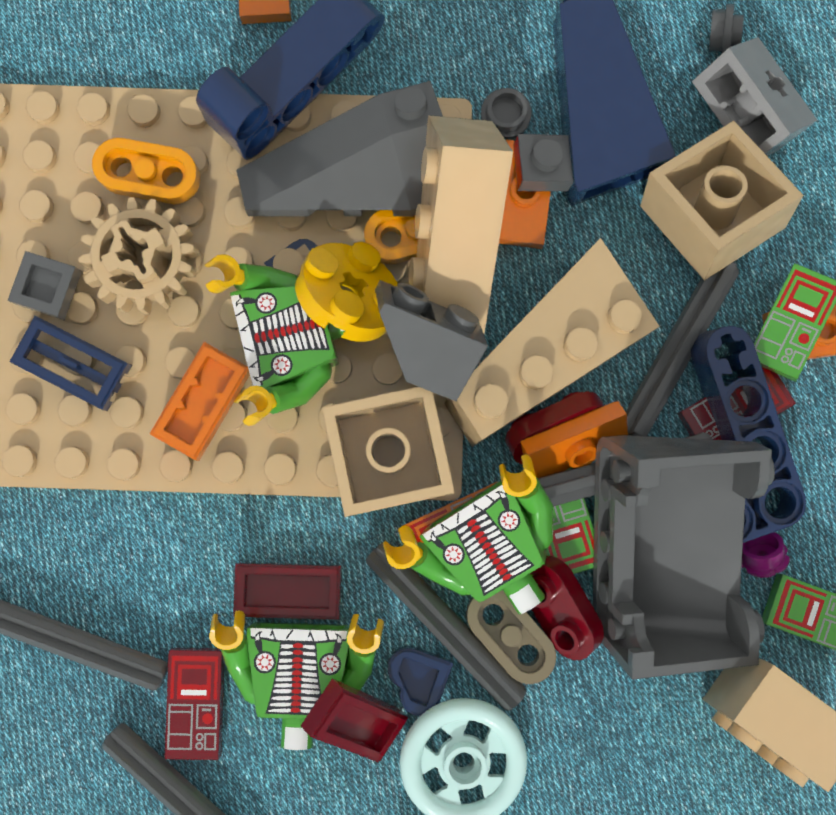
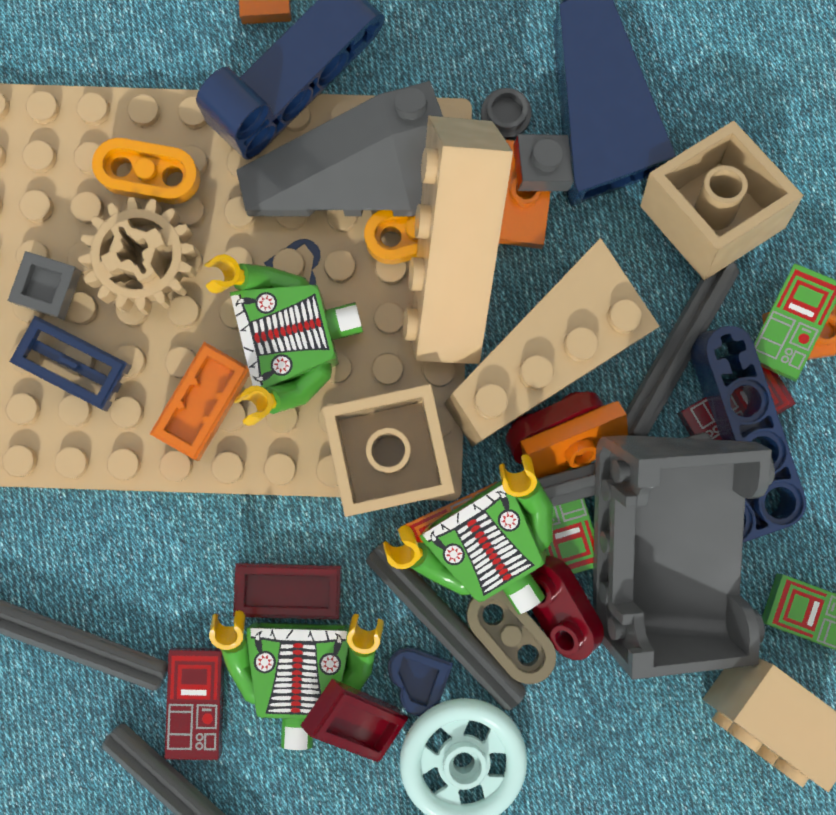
(325, 301): yellow plate -> none
(431, 342): dark grey slope -> none
(725, 29): dark grey plate -> none
(756, 94): light grey brick -> none
(765, 556): magenta plate -> none

